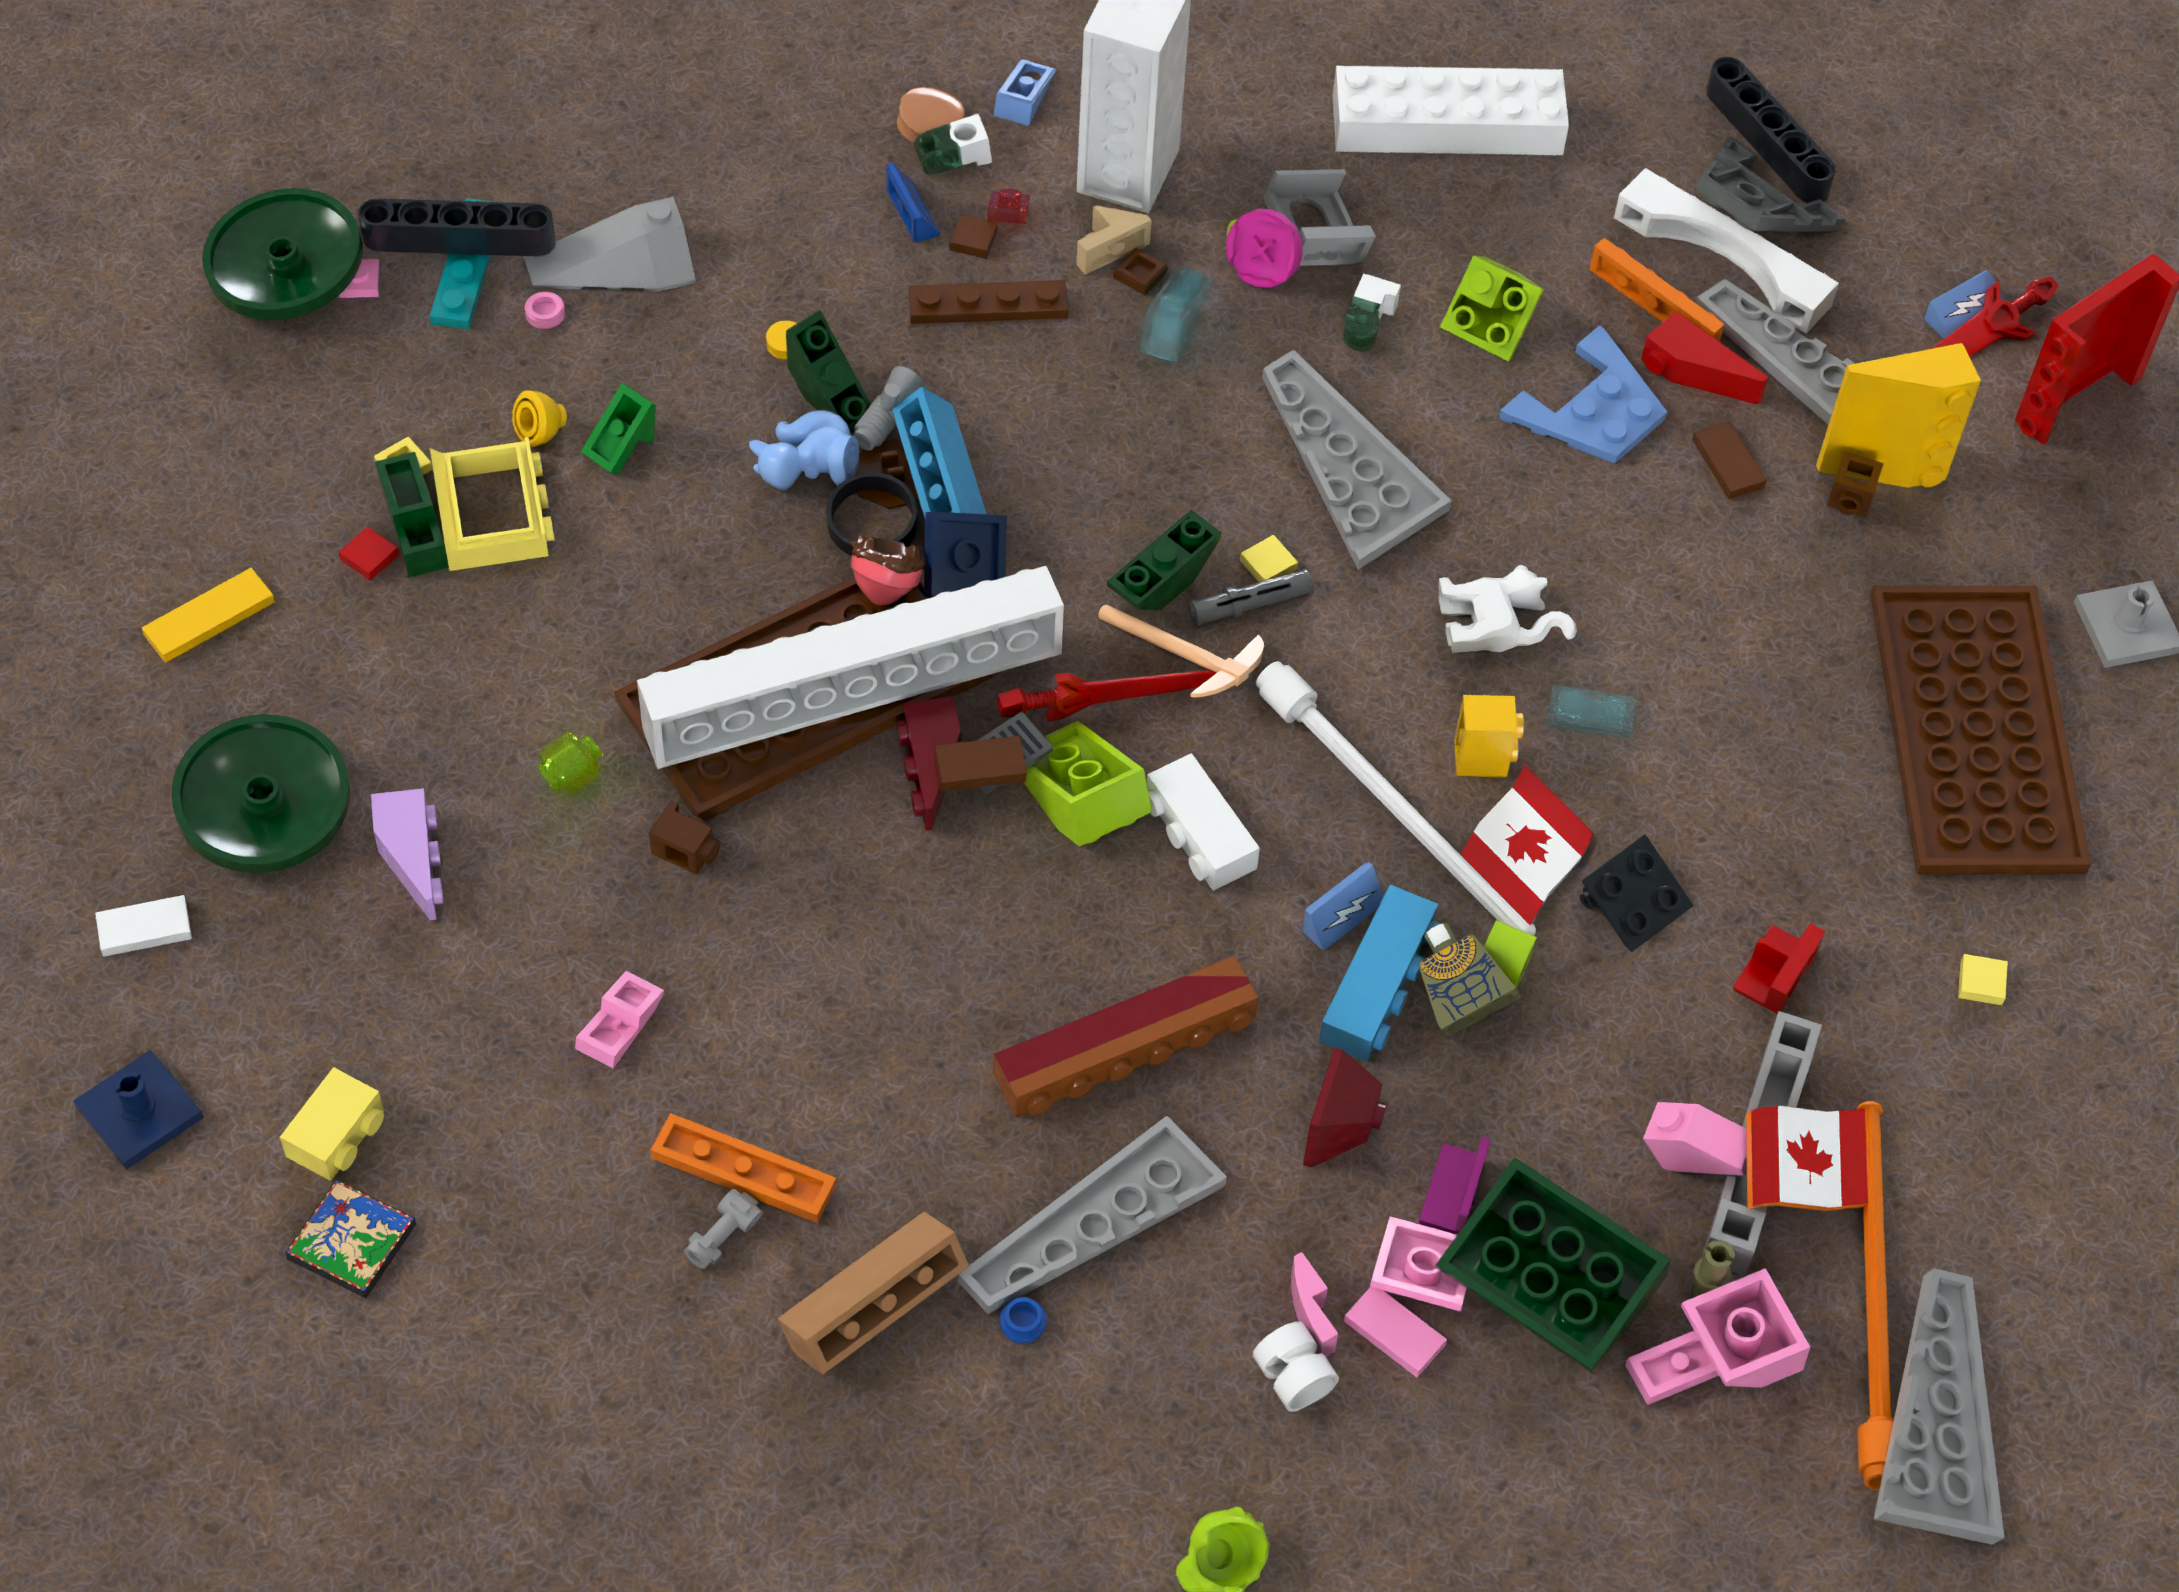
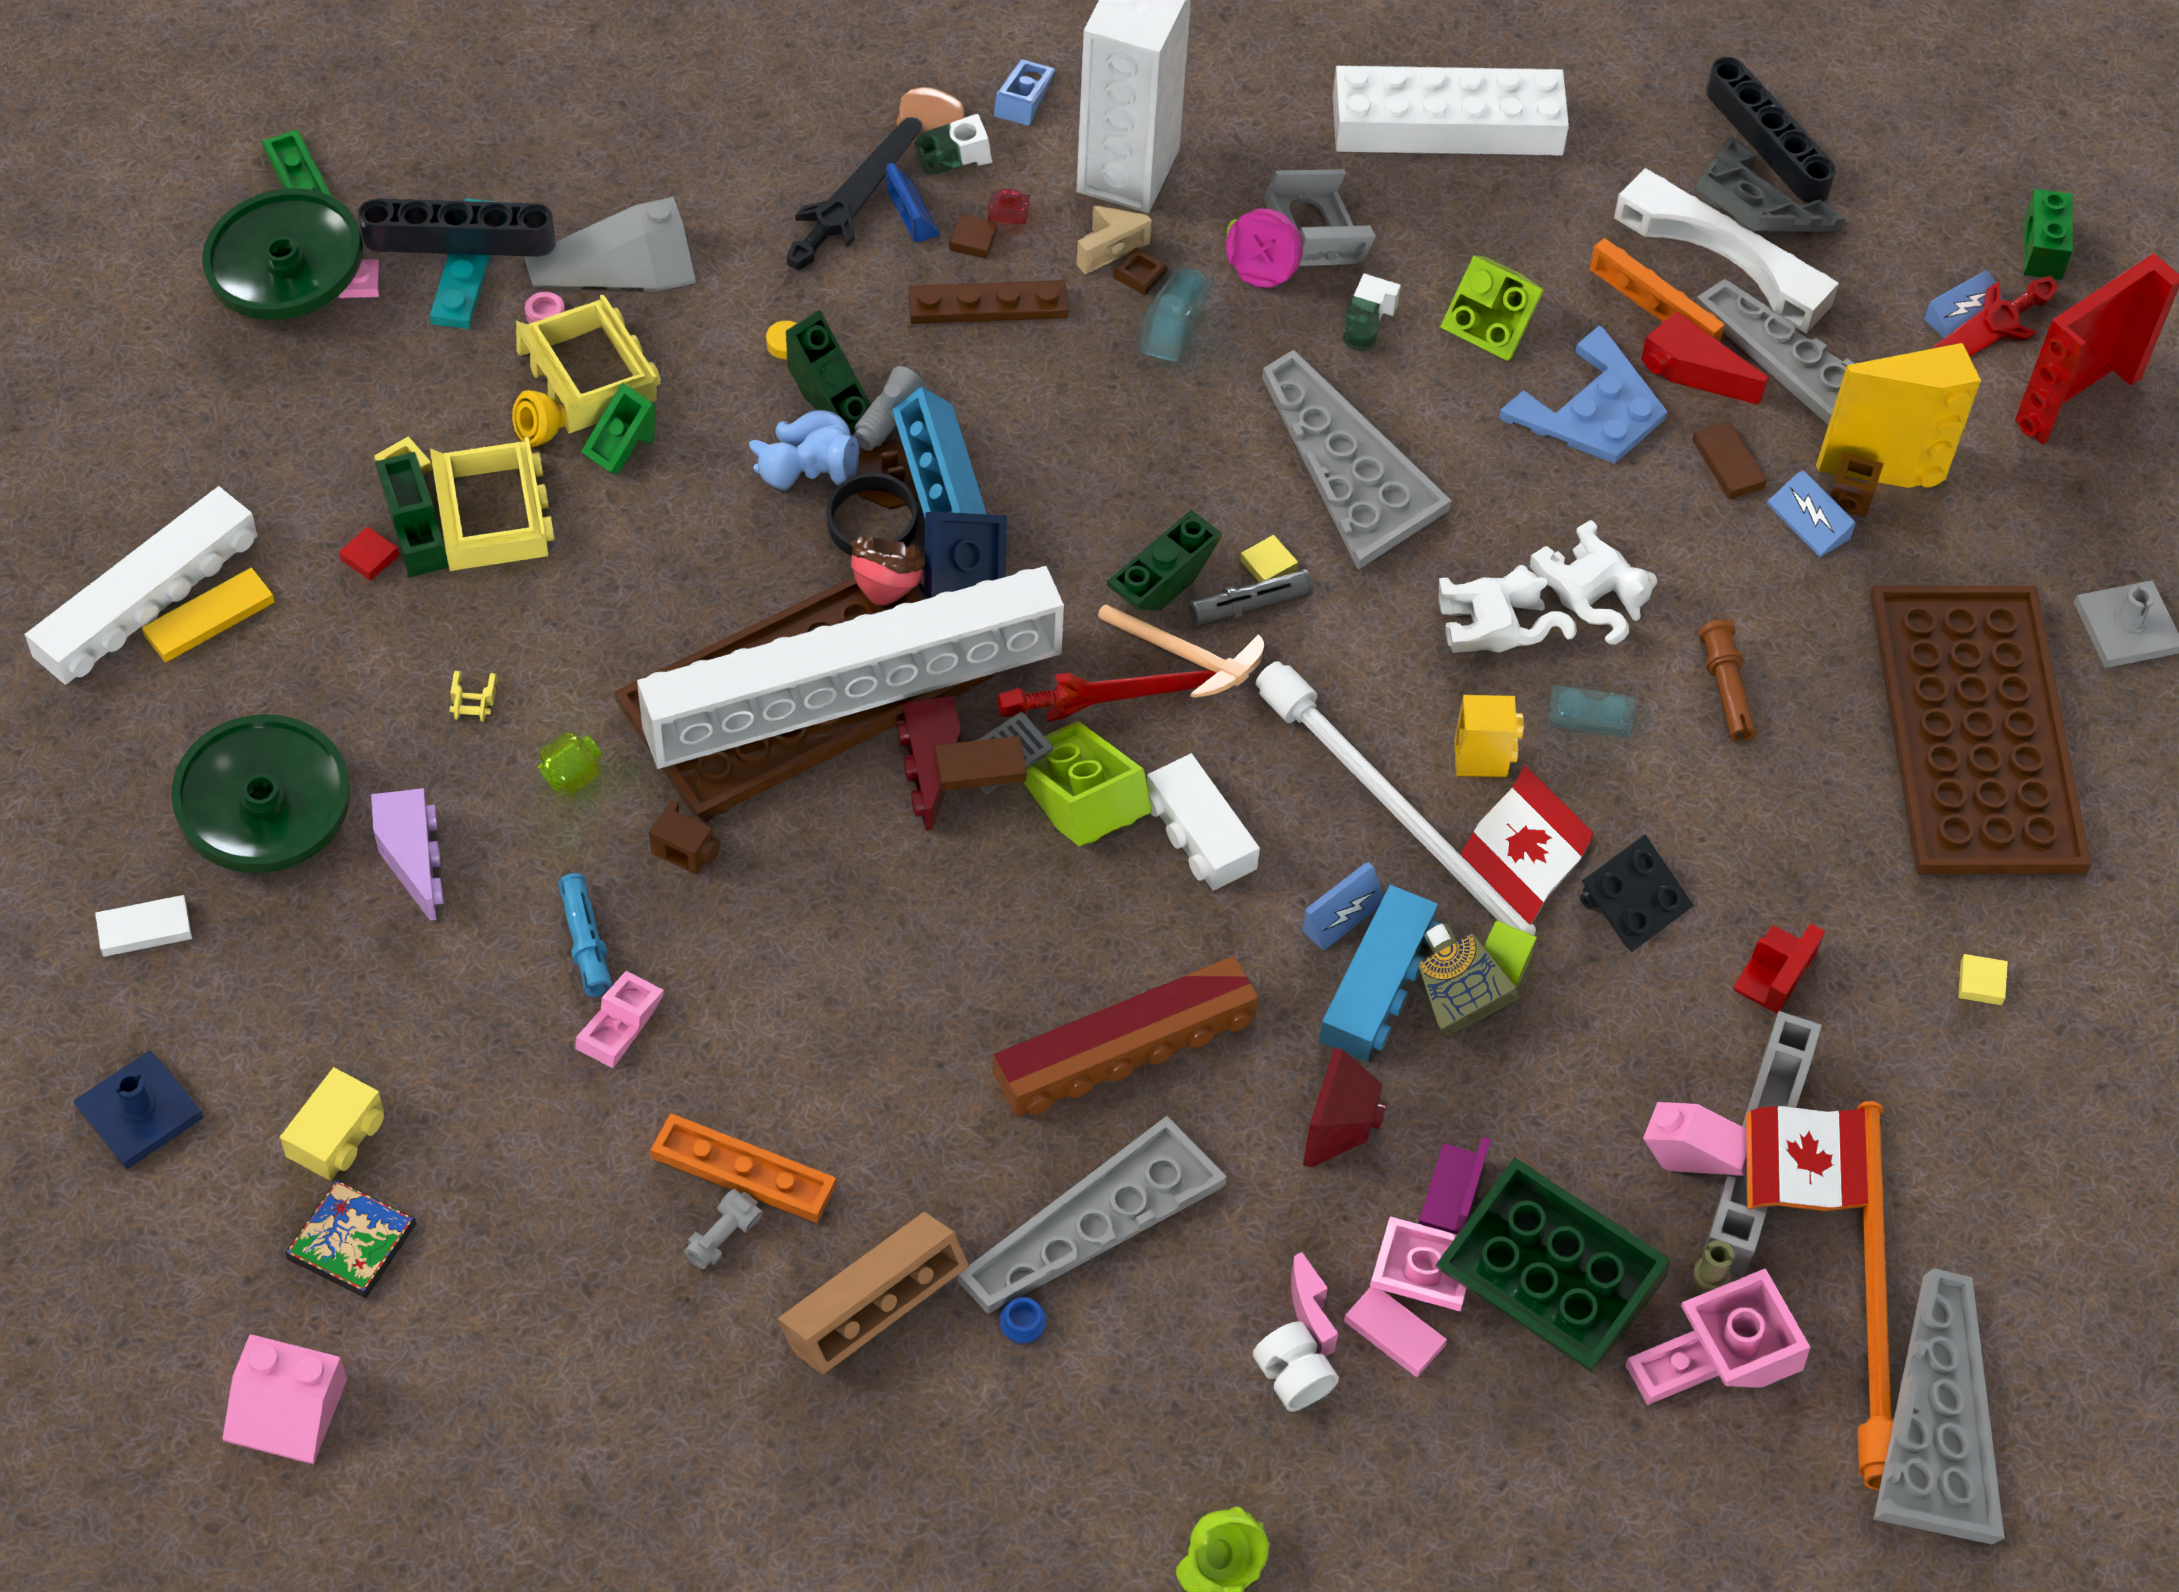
(142, 585): none -> white brick
(283, 1398): none -> bright pink slope
(293, 162): none -> green tile
(487, 697): none -> light yellow piece
(585, 408): none -> light yellow window
(588, 949): none -> dark azure pin
(836, 214): none -> black sword
(1592, 576): none -> white animal
(1725, 664): none -> dark orange pin
(1812, 514): none -> medium blue slope
(2048, 234): none -> green brick

